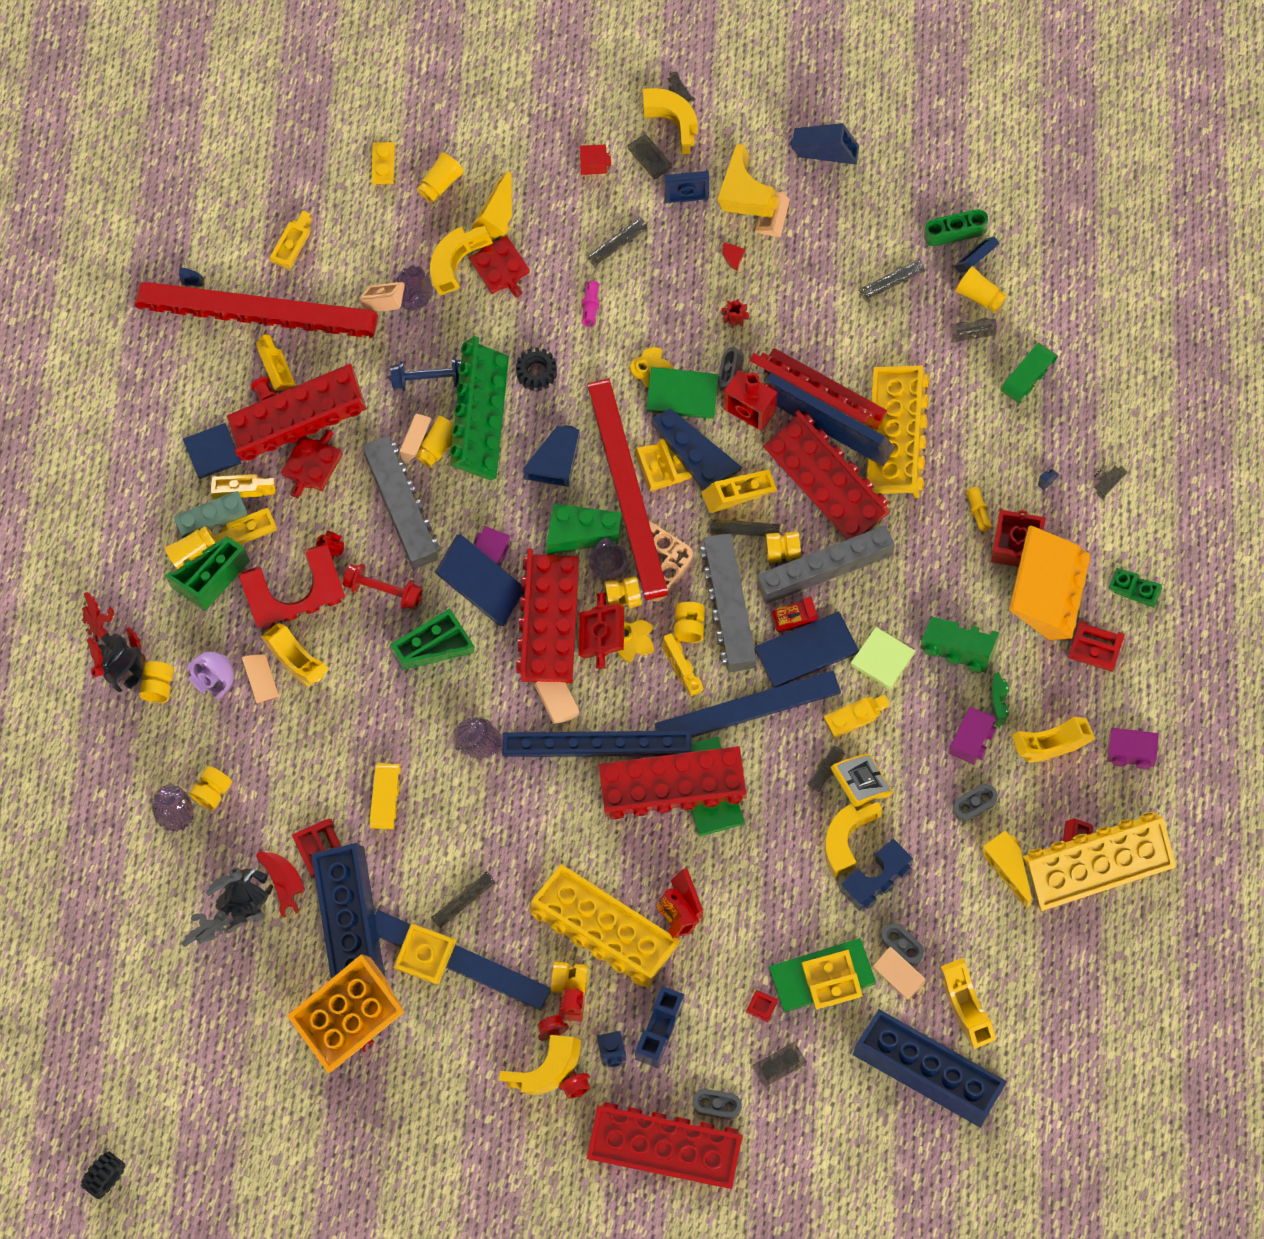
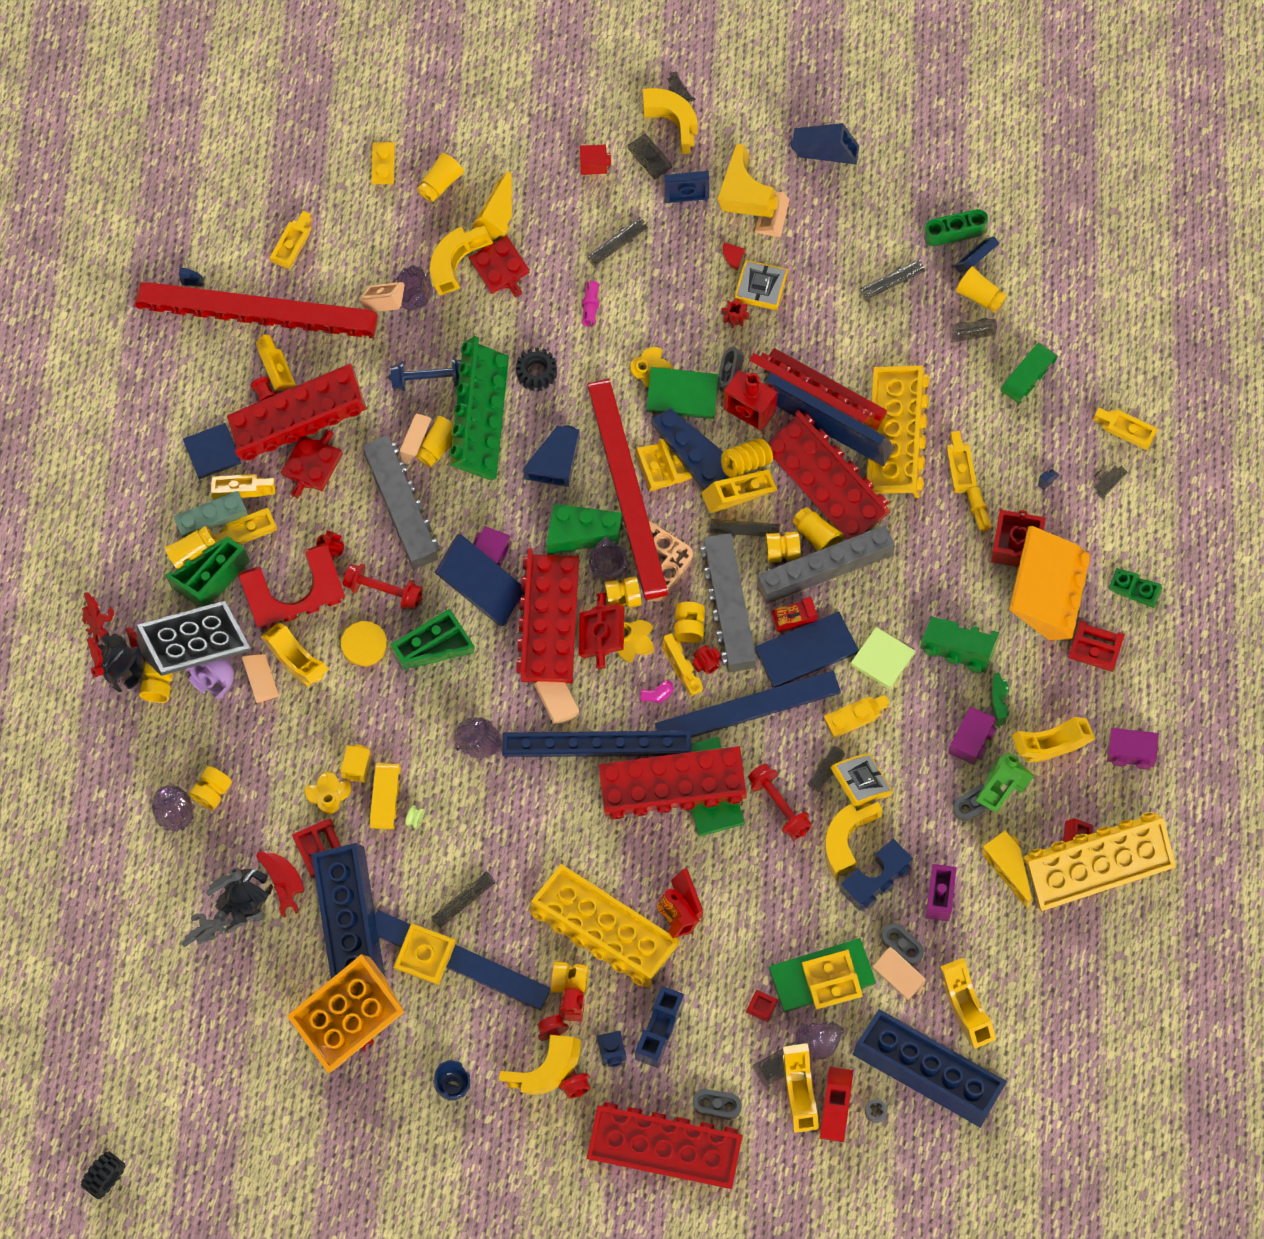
(191, 638): none -> dark grey slope
(328, 789): none -> yellow plate
(356, 763): none -> yellow brick
(364, 643): none -> yellow tile
(414, 817): none -> yellowish green bush
(448, 1072): none -> dark blue hair
(660, 694): none -> dark pink arm
(706, 659): none -> red gear
(746, 457): none -> yellow piece
(761, 285): none -> slope
(798, 824): none -> red piece
(799, 1088): none -> yellow arch
(816, 529): none -> yellow plant
(821, 1038): none -> hair
(836, 1104): none -> red slope
(868, 1110): none -> flat silver bush
(941, 892): none -> magenta brick
(960, 464): none -> yellow hinge
(1007, 772): none -> bright green tile
(1126, 427): none -> yellow hinge

